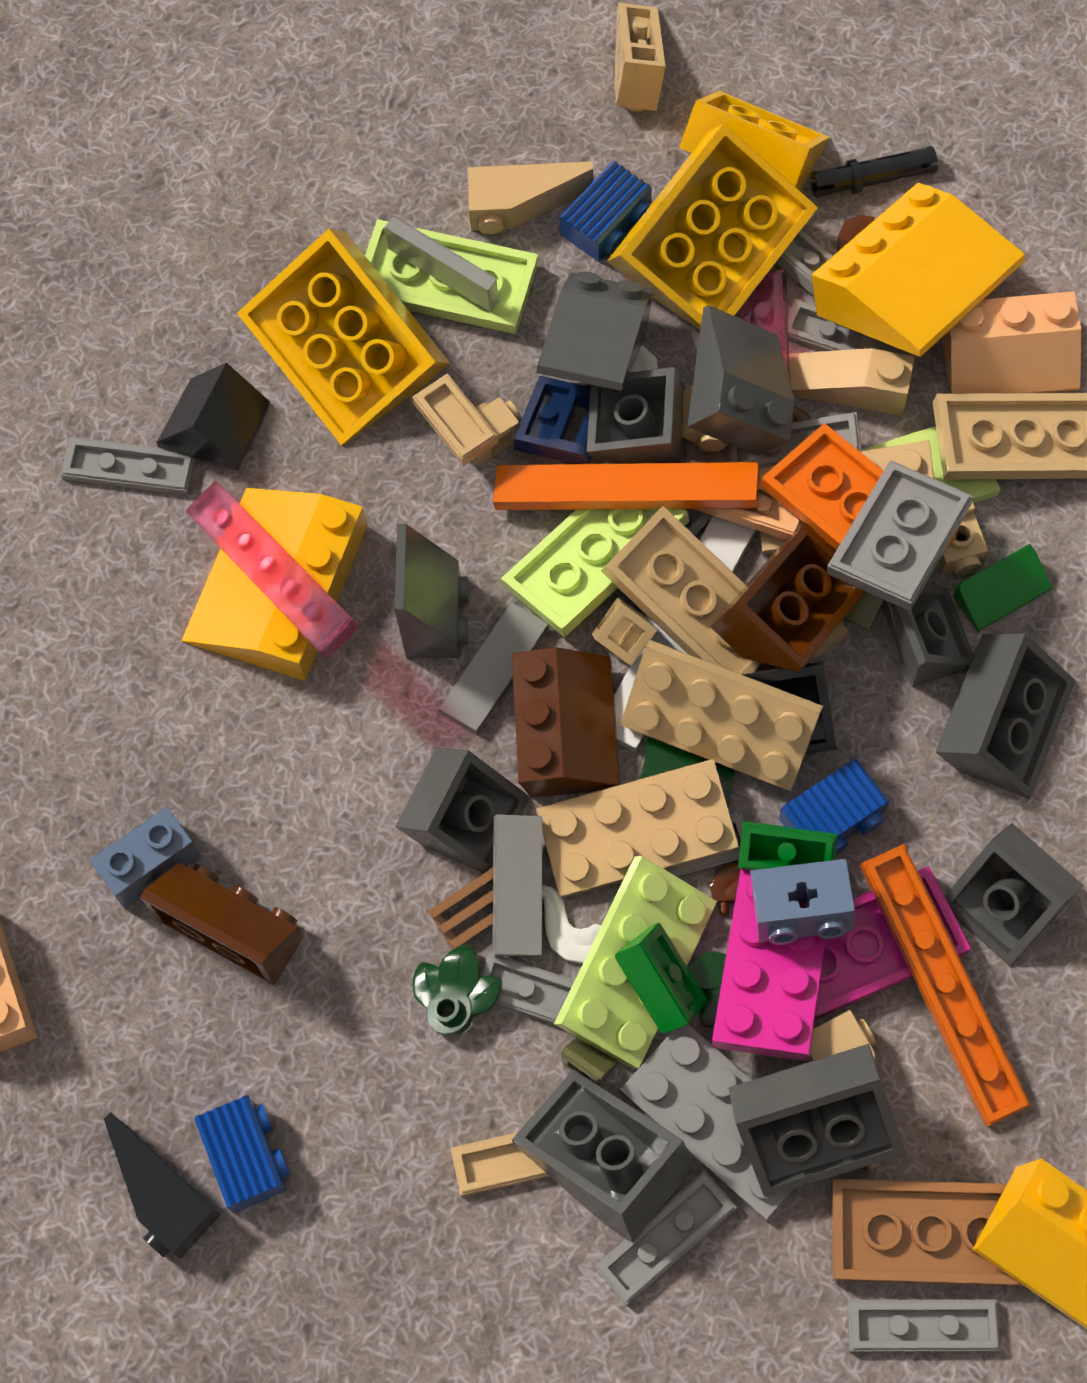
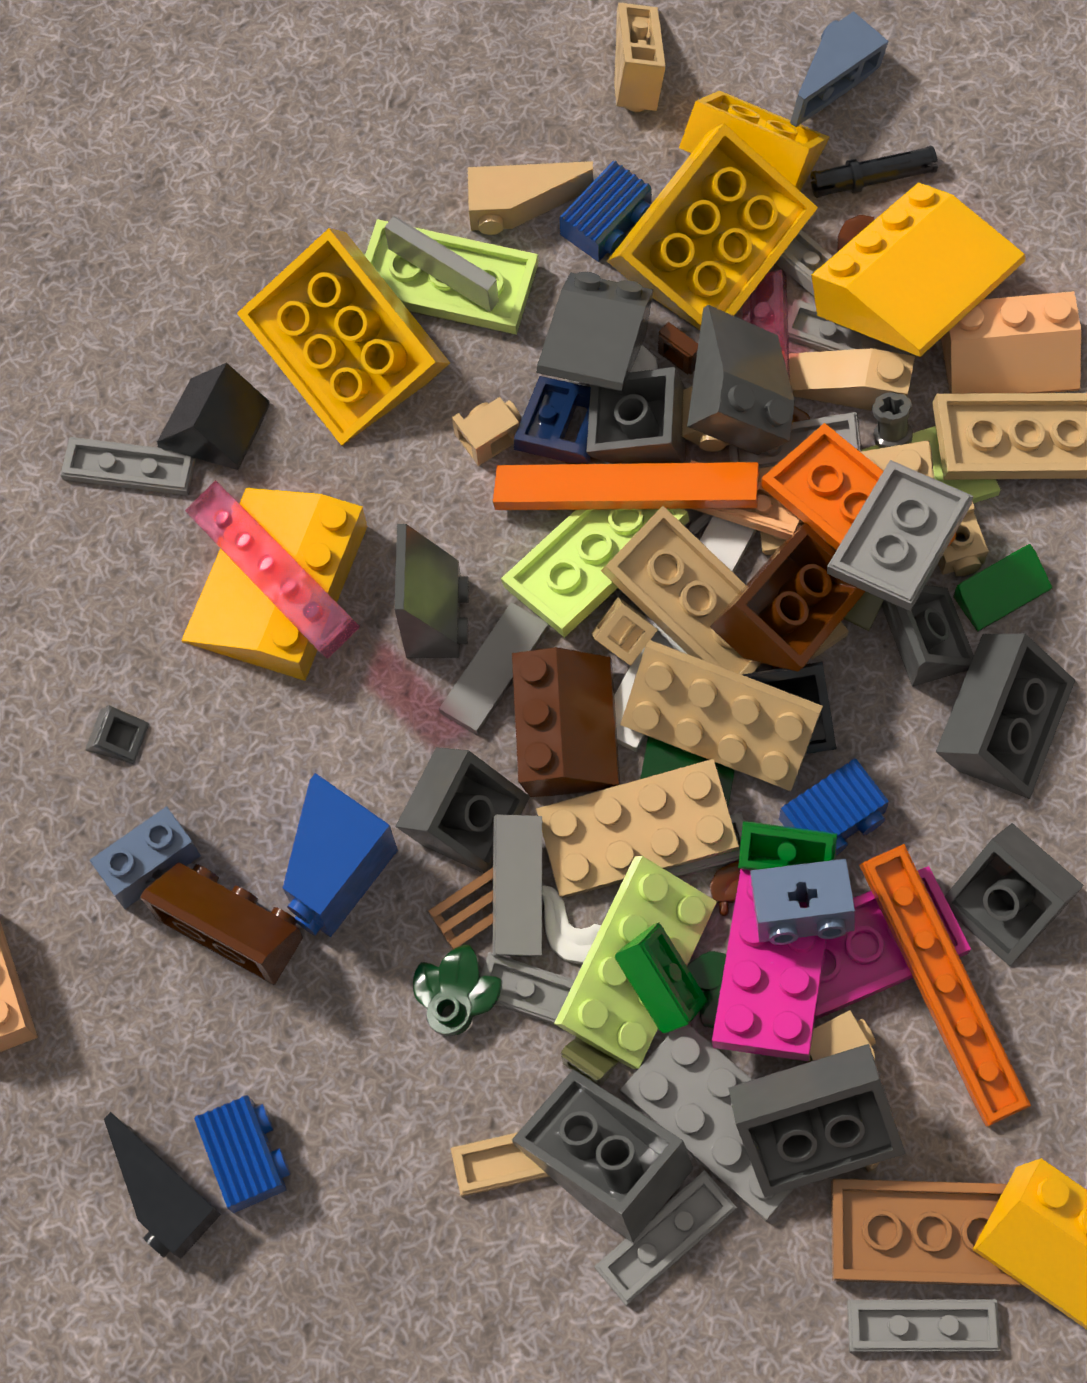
(117, 735): none -> dark grey slope
(334, 857): none -> blue slope
(455, 419): tan tile -> none
(677, 348): none -> reddish brown tile
(845, 57): none -> sand blue slope
(892, 420): none -> dark grey bush

